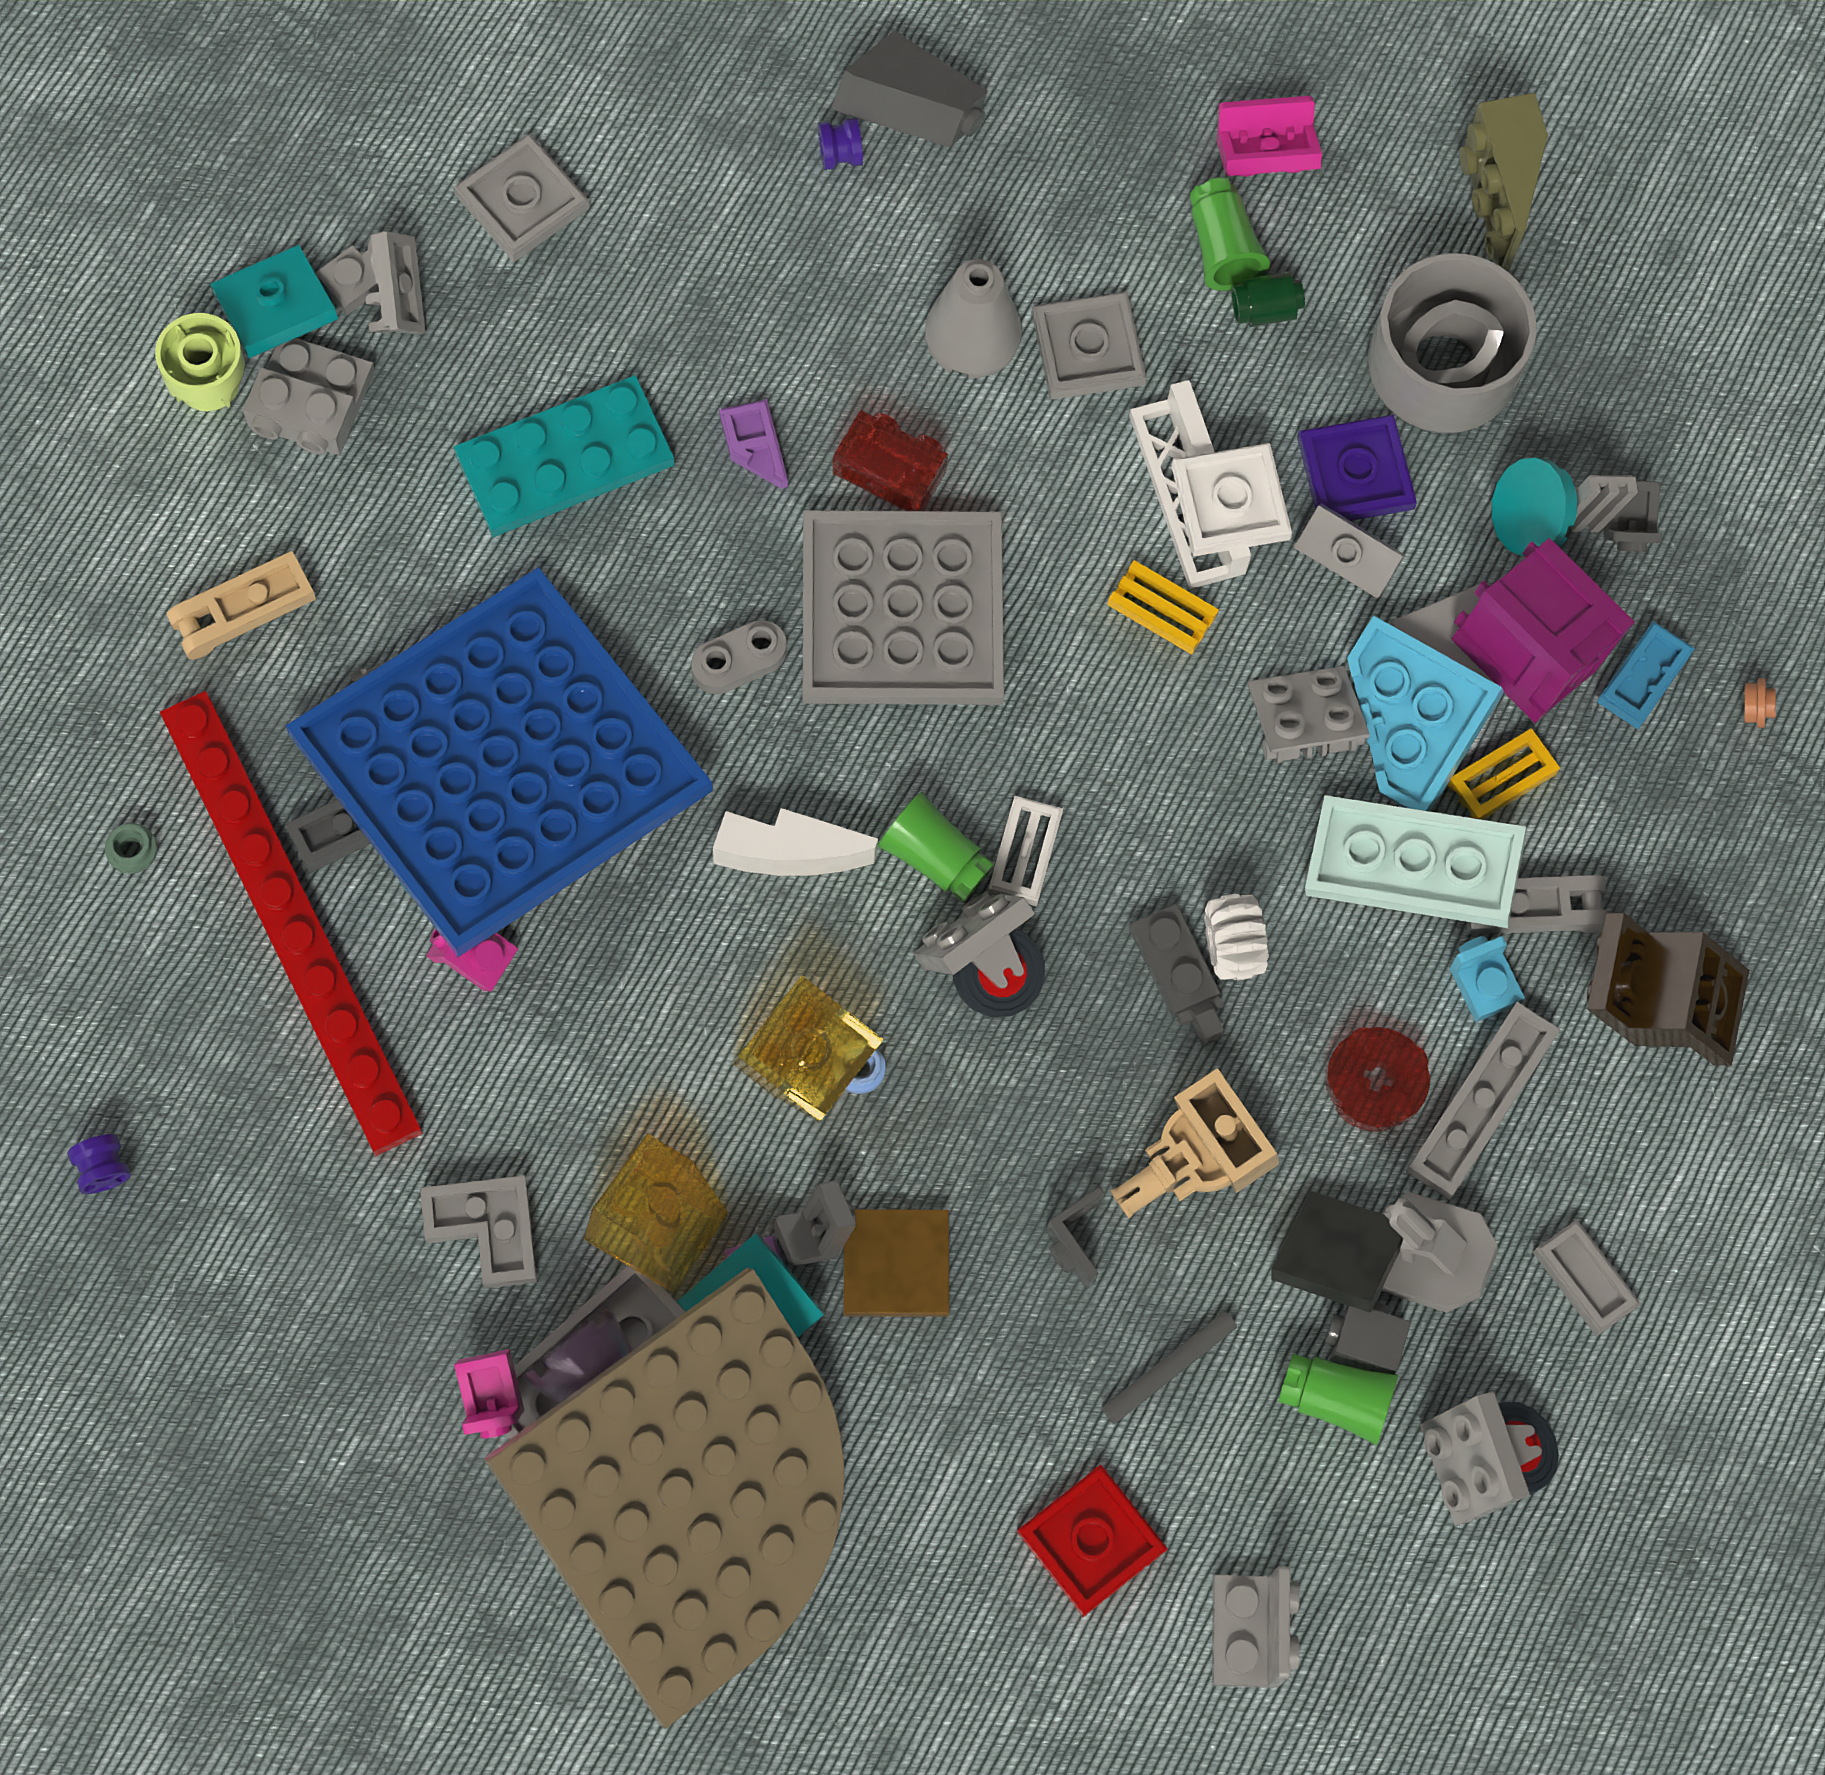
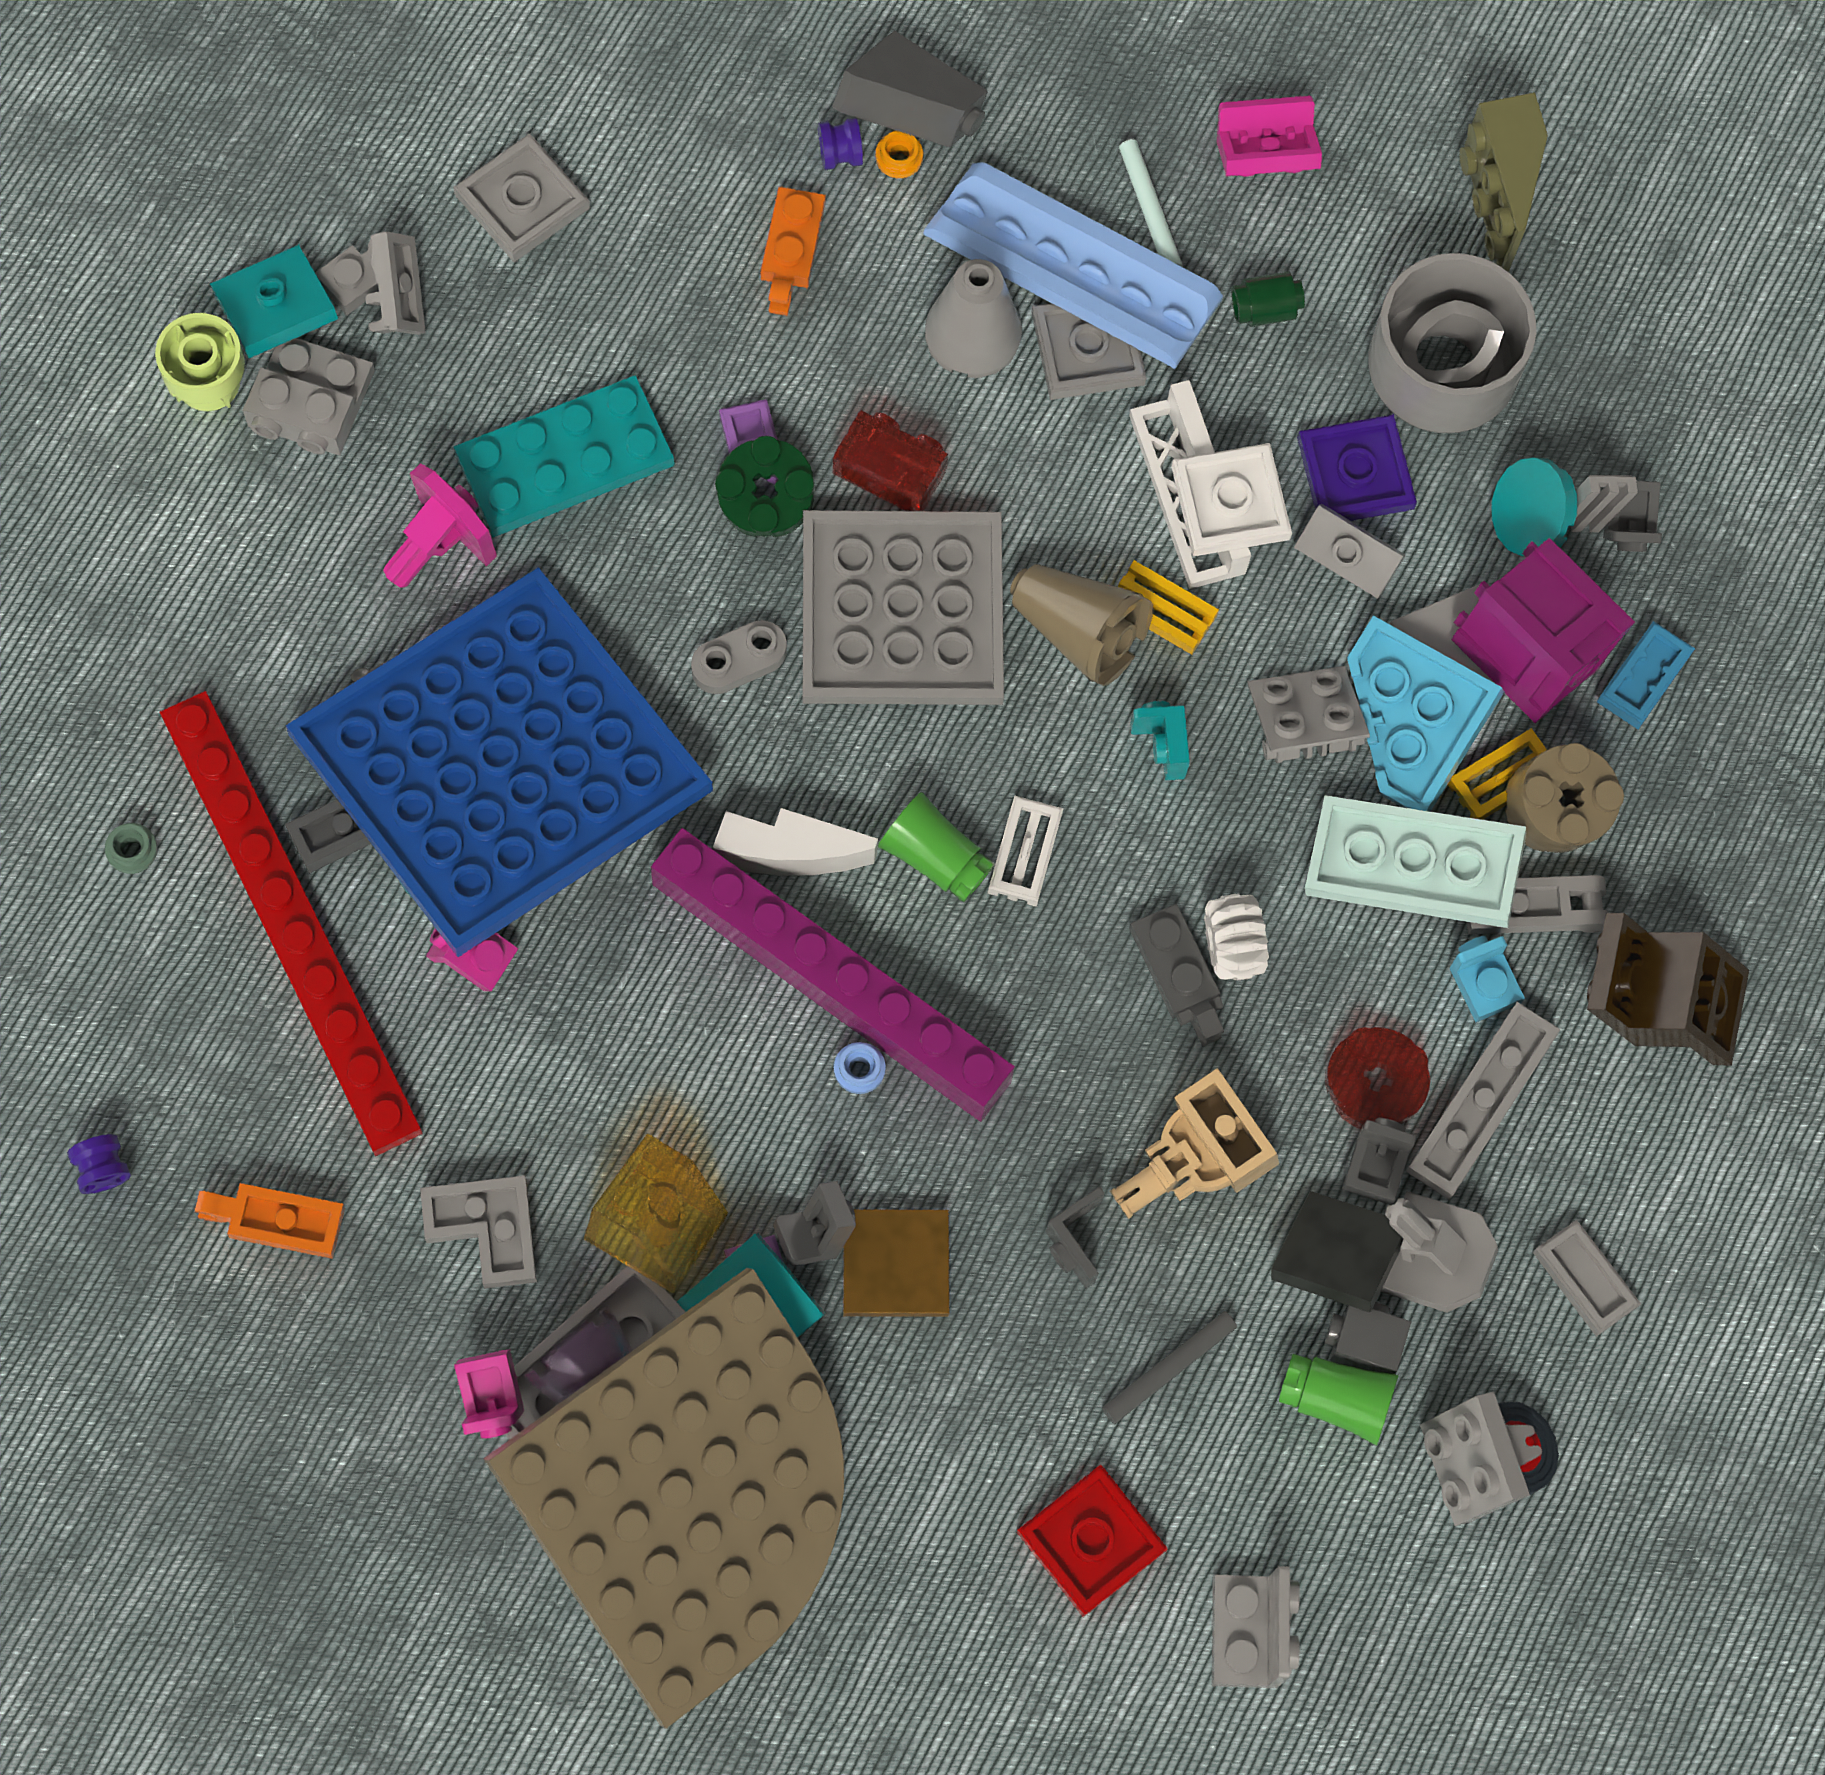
(241, 604): tan plate -> none
(276, 1218): none -> orange plate
(438, 526): none -> dark pink piece
(765, 459): none -> dark green plate
(791, 244): none -> orange plate
(807, 1050): clear yellow slope -> none
(832, 975): none -> magenta brick
(902, 143): none -> light orange plate
(990, 960): light grey plate -> none
(1075, 263): none -> light blue plate
(1083, 618): none -> dark tan cone
(1149, 201): none -> light aqua bar
(1171, 744): none -> teal bracket
(1225, 236): bright green plant -> none
(1379, 1160): none -> dark grey bracket
(1589, 791): none -> dark tan brick
(1759, 702): nougat plate -> none

